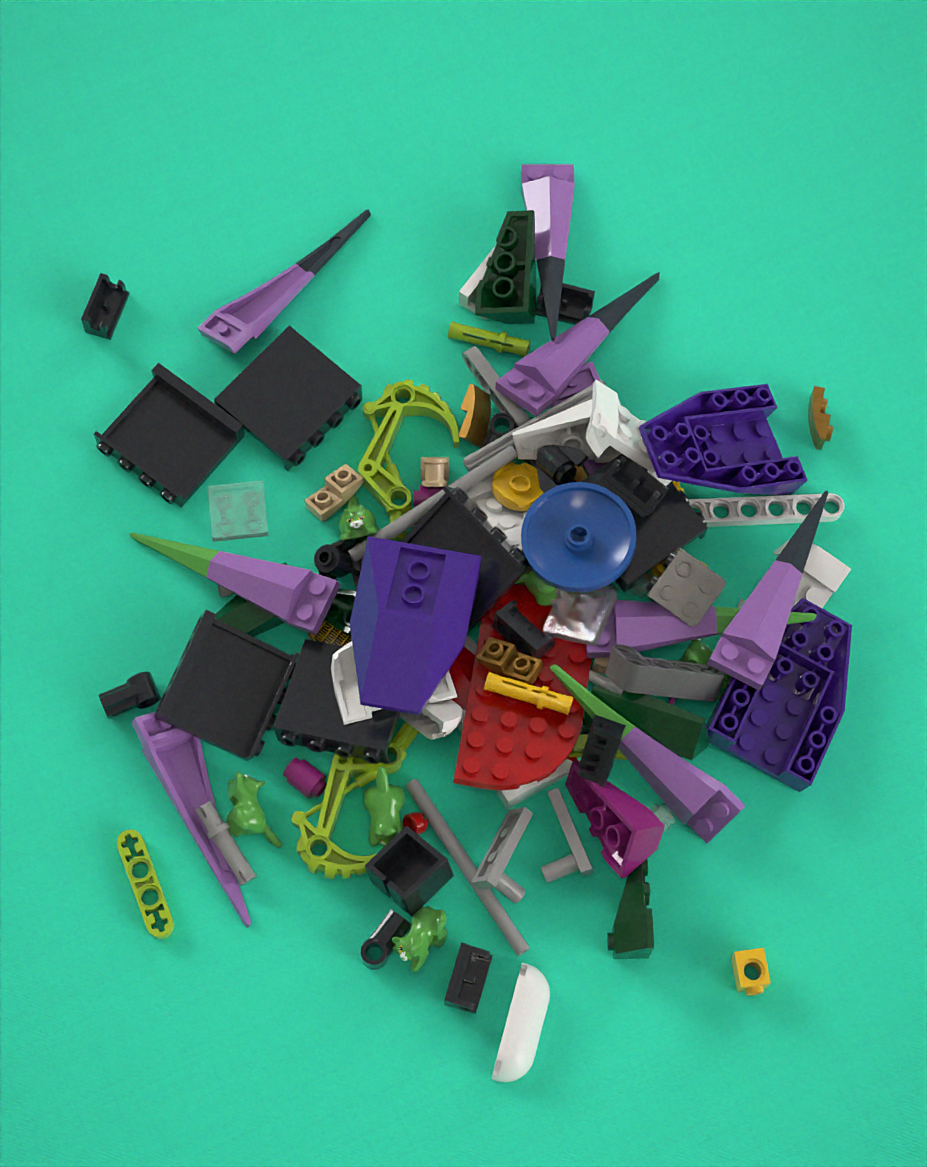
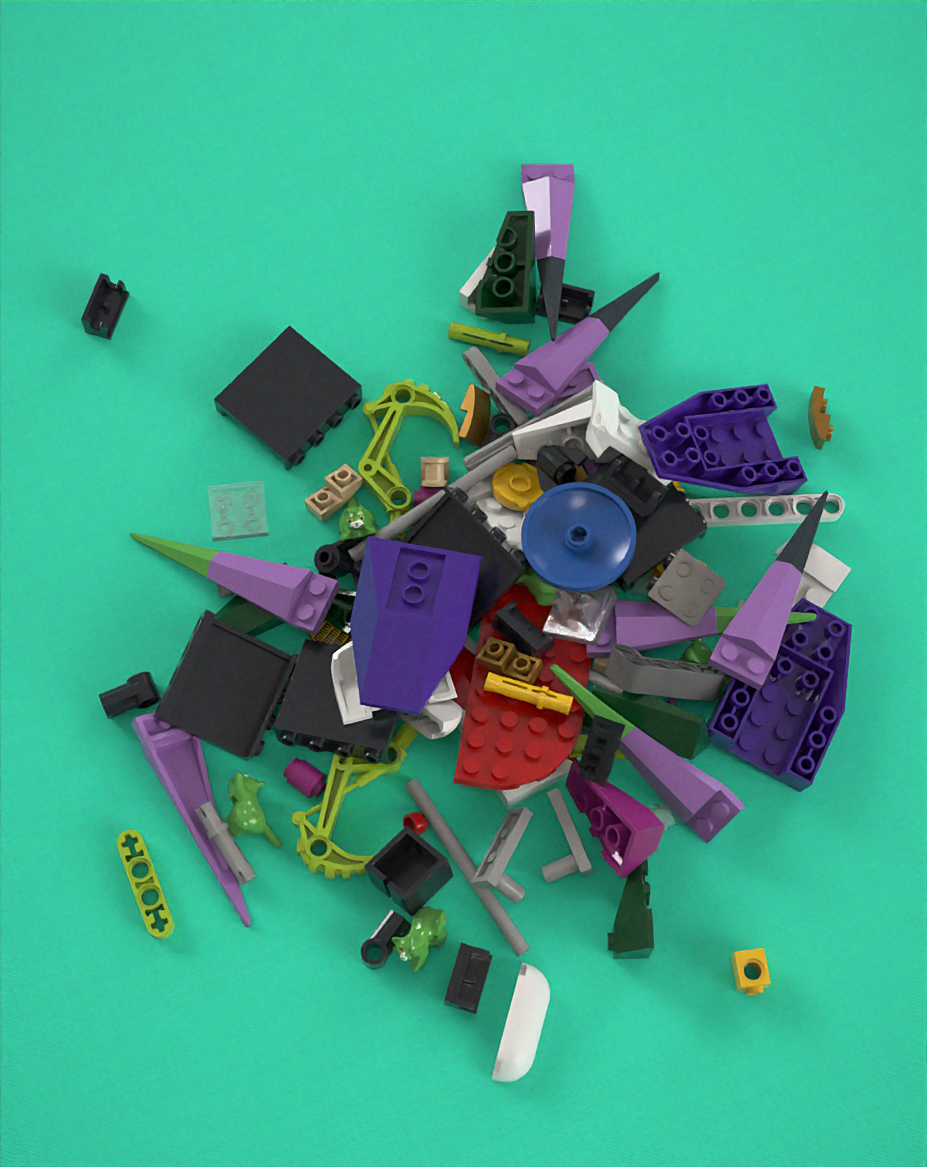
(171, 437): black panel -> none
(253, 312): medium lavender plate -> none
(384, 806): bright green animal -> none

